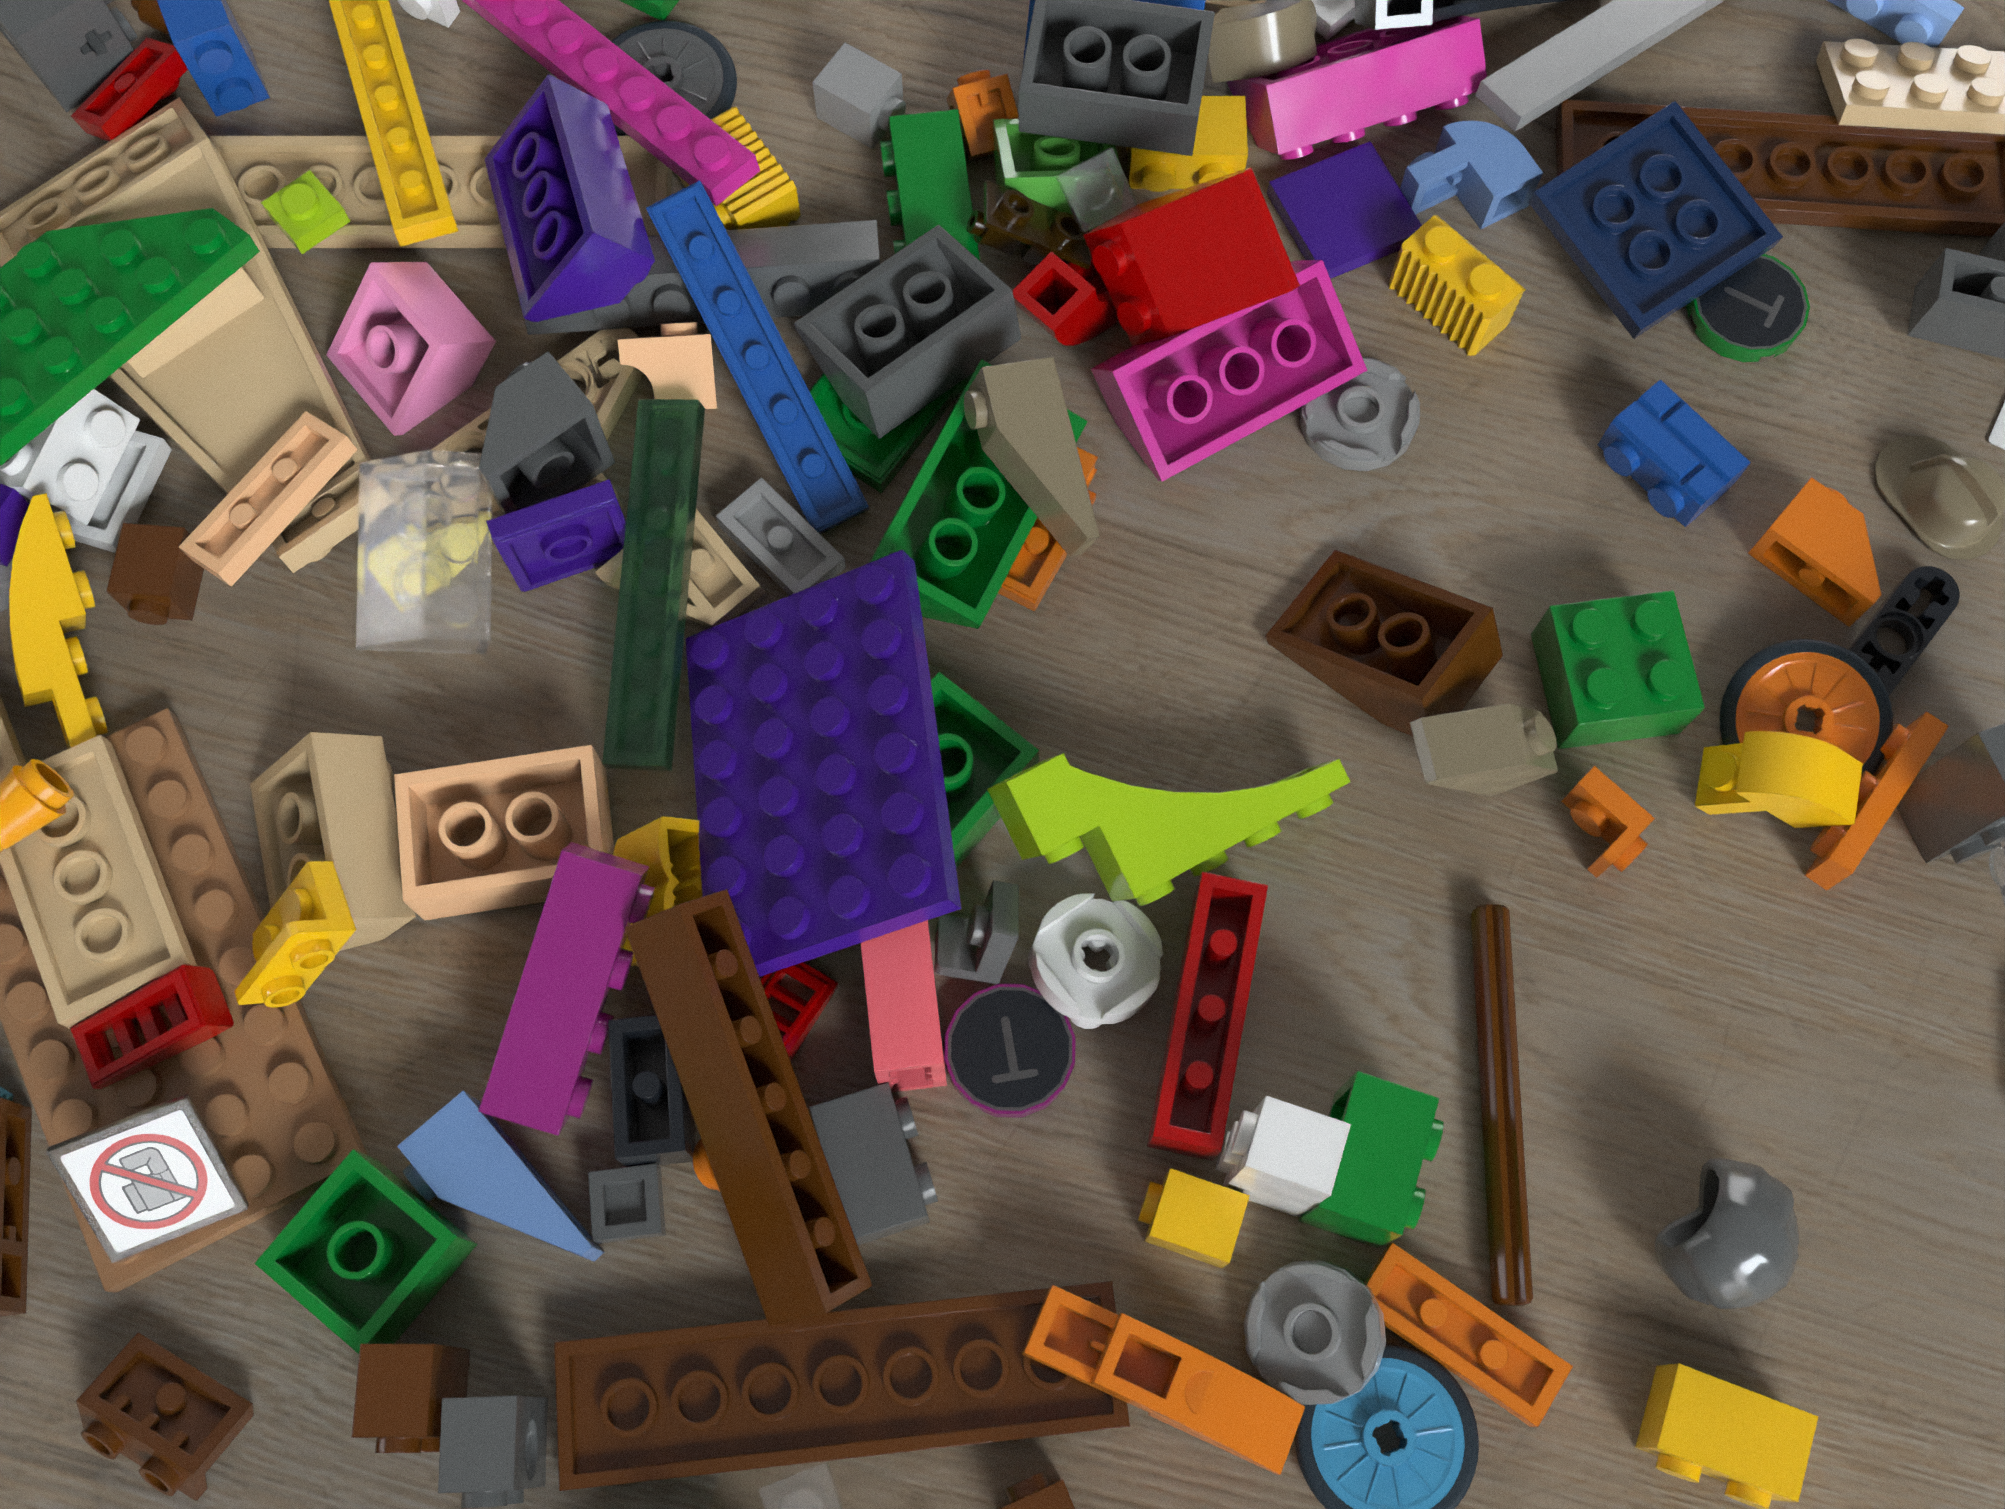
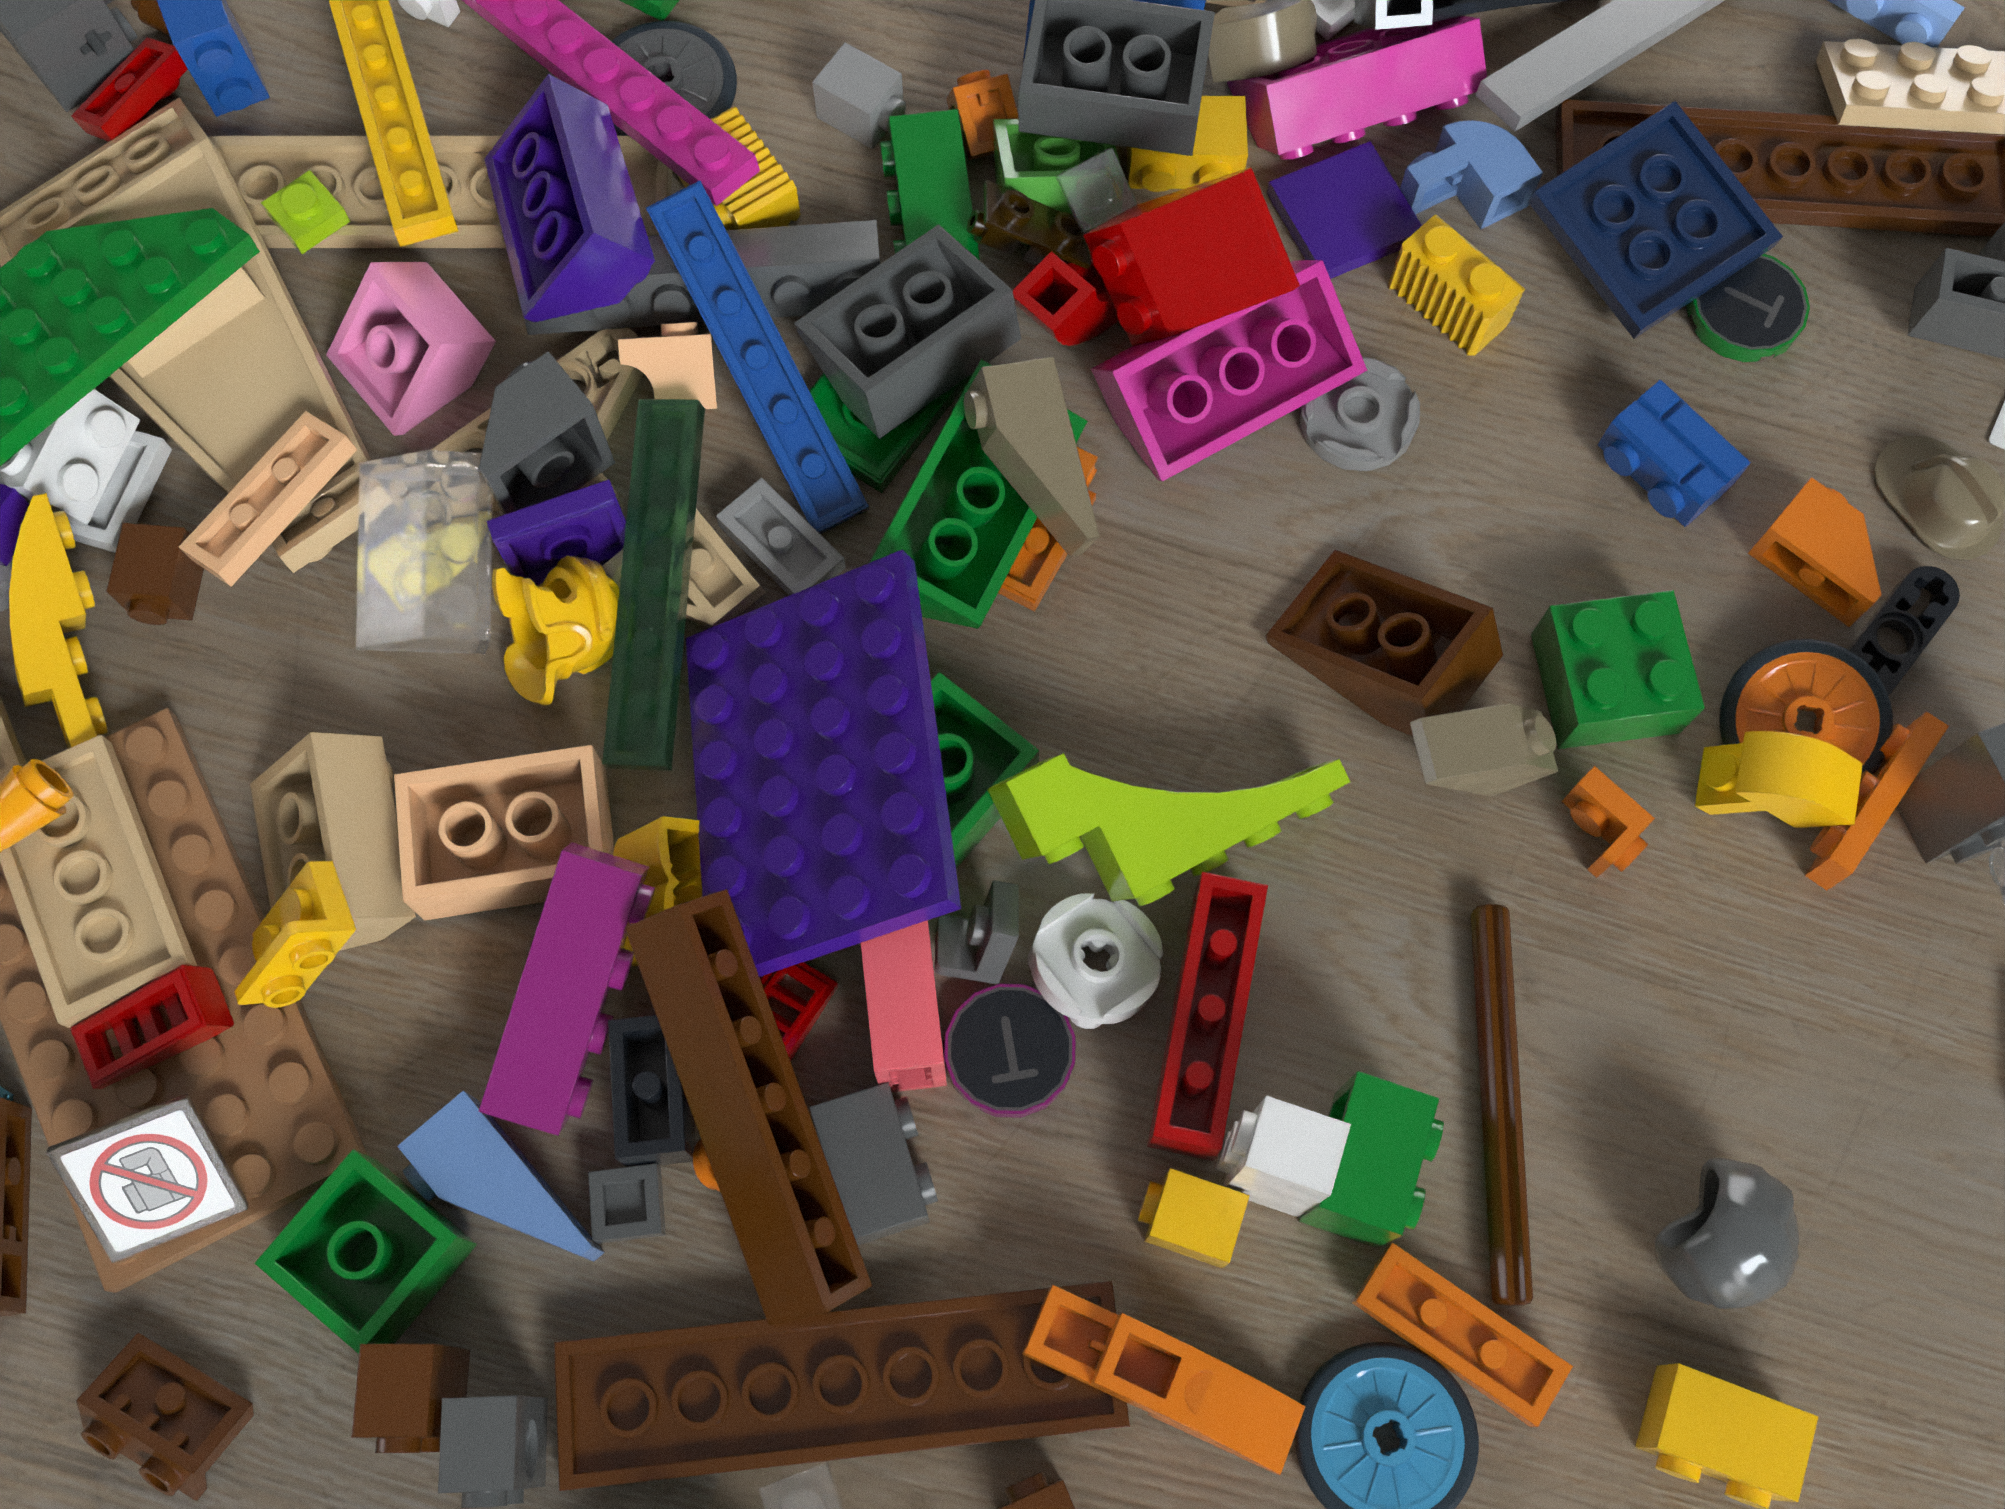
(557, 625): none -> yellow helmet
(1315, 1332): light grey tile -> none

